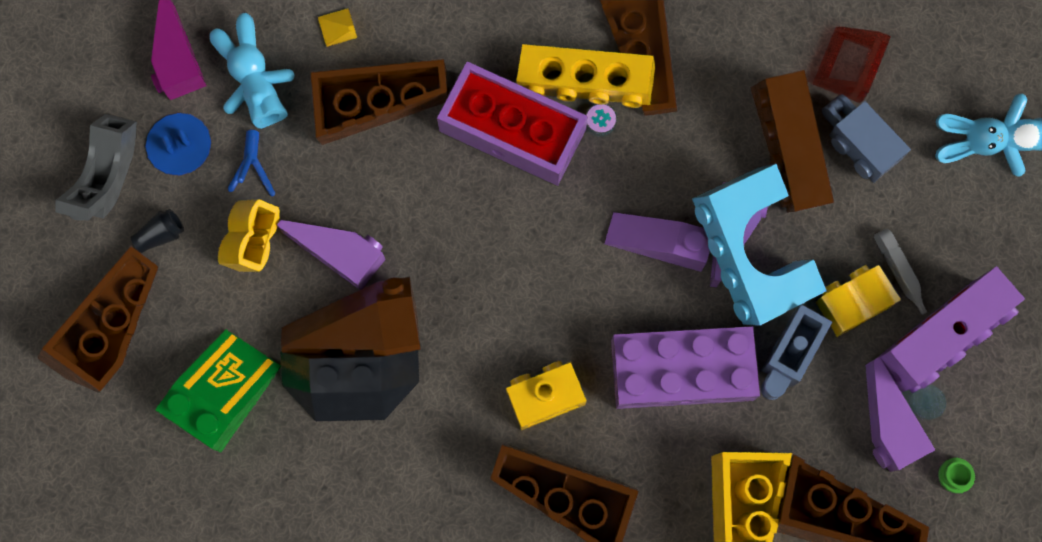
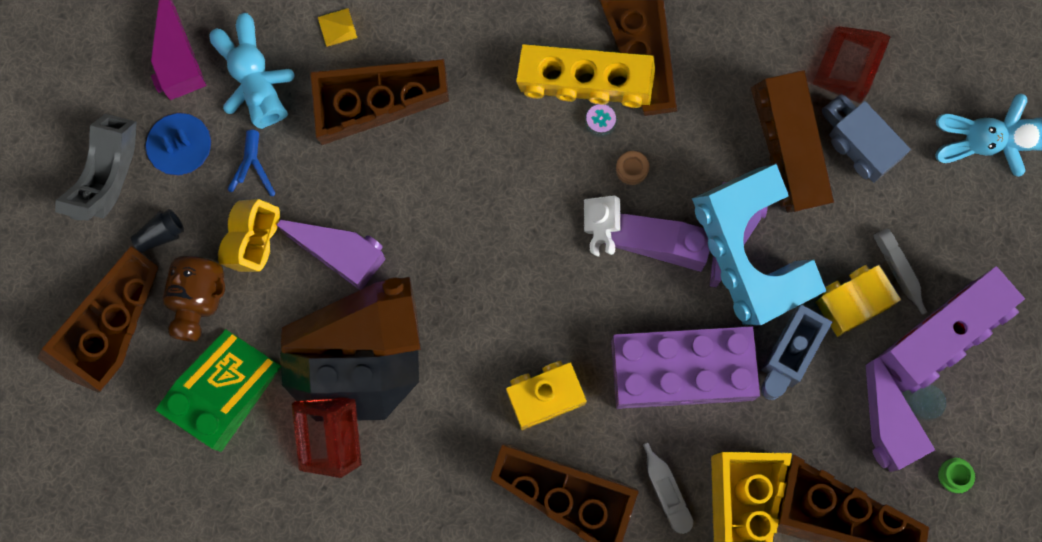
(192, 292): none -> reddish brown piece
(340, 436): none -> clear red tile
(512, 123): brick -> none
(601, 219): none -> white plate
(632, 167): none -> medium nougat tile
(668, 493): none -> light grey piece

